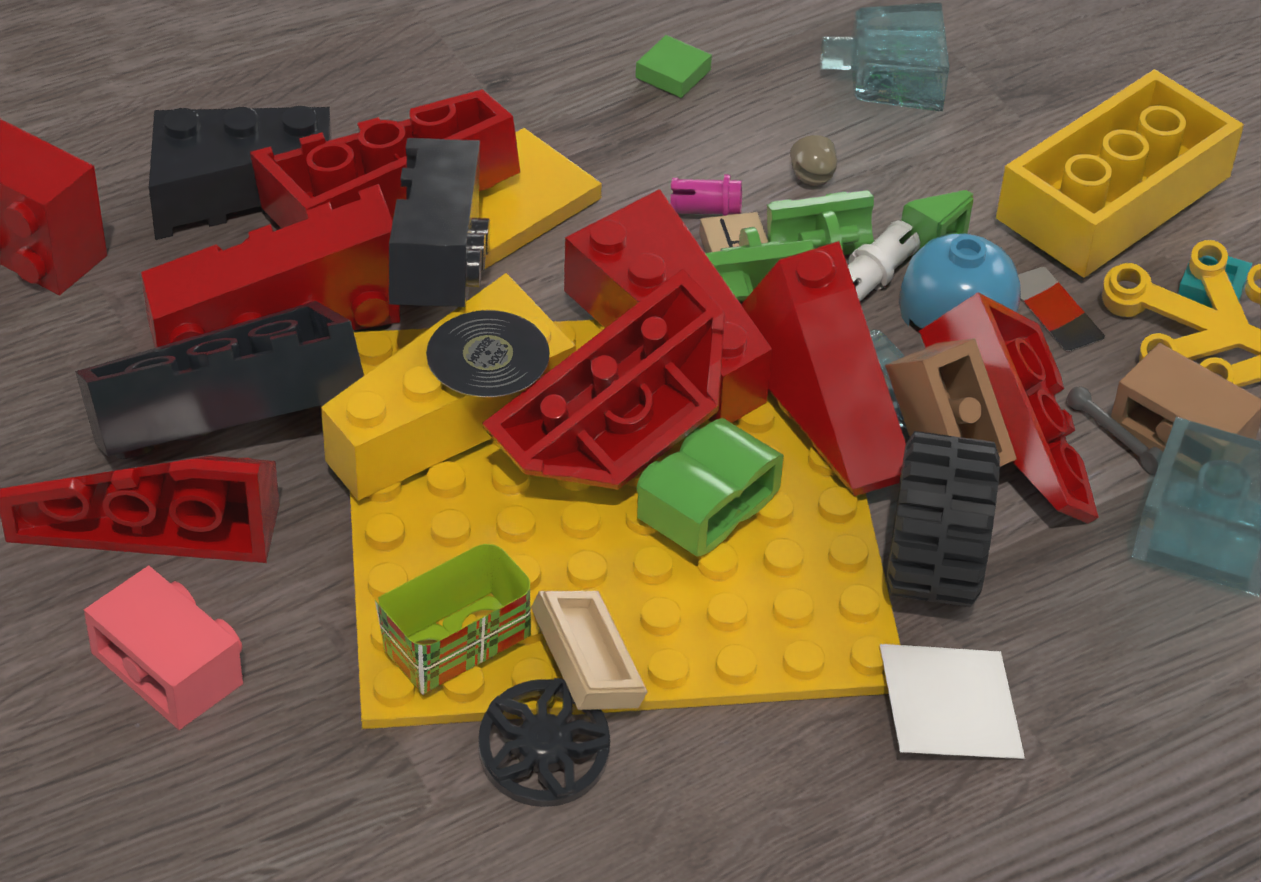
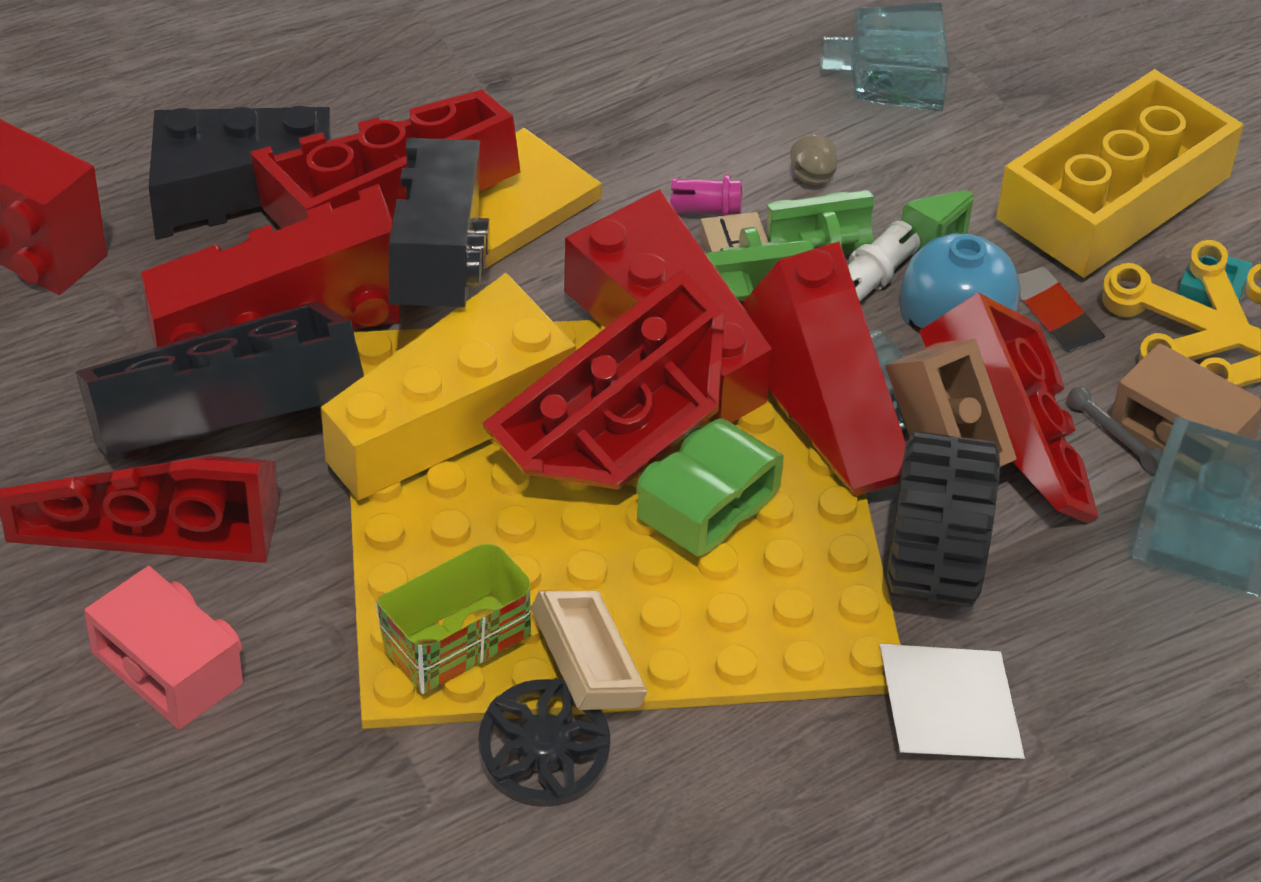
(487, 353): black sticker -> none
(673, 66): bright green tile -> none

